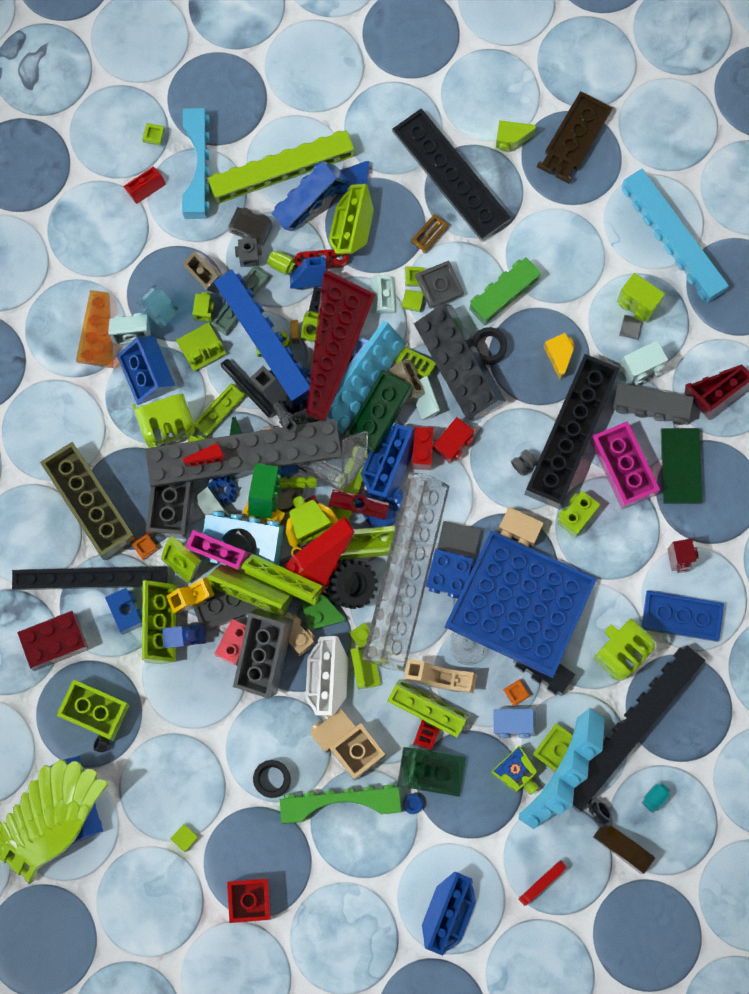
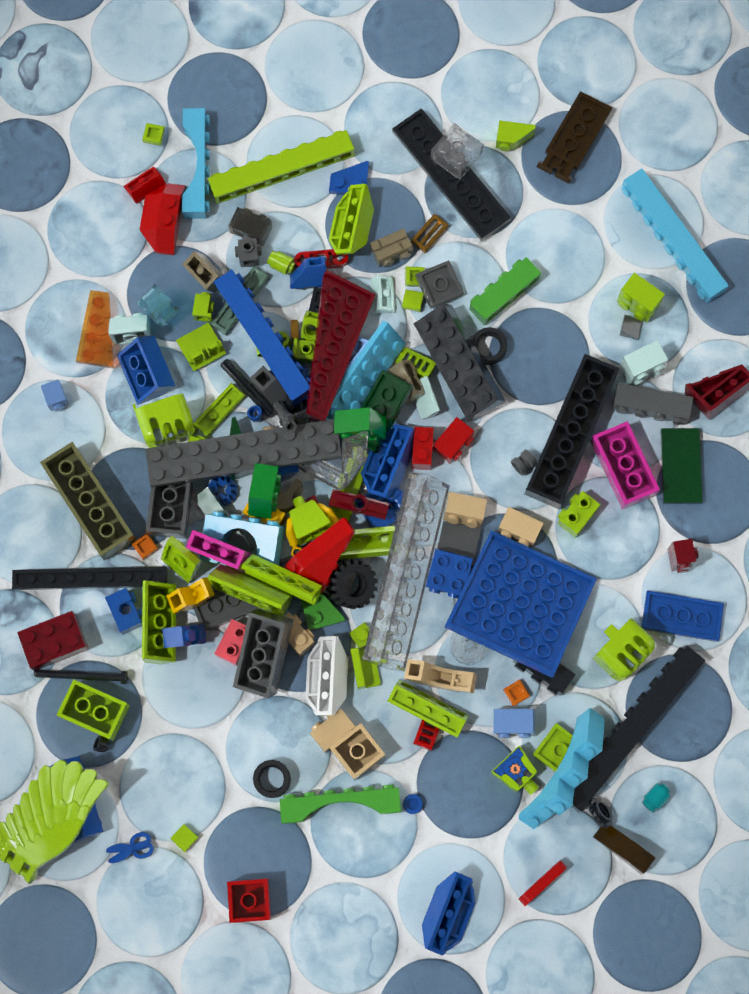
(54, 395): none -> medium blue brick
(123, 676): none -> black bar
(126, 849): none -> blue piece
(162, 217): none -> red wedge
(205, 456): red slope -> none
(250, 413): none -> blue hinge
(298, 482): lime axle -> none
(299, 354): none -> lime brick
(309, 195): blue wedge -> none
(358, 420): none -> green brick
(391, 248): none -> dark tan brick
(431, 771): clear green slope -> none
(457, 151): none -> clear brick
(464, 510): none -> tan brick
(559, 352): yellow slope -> none

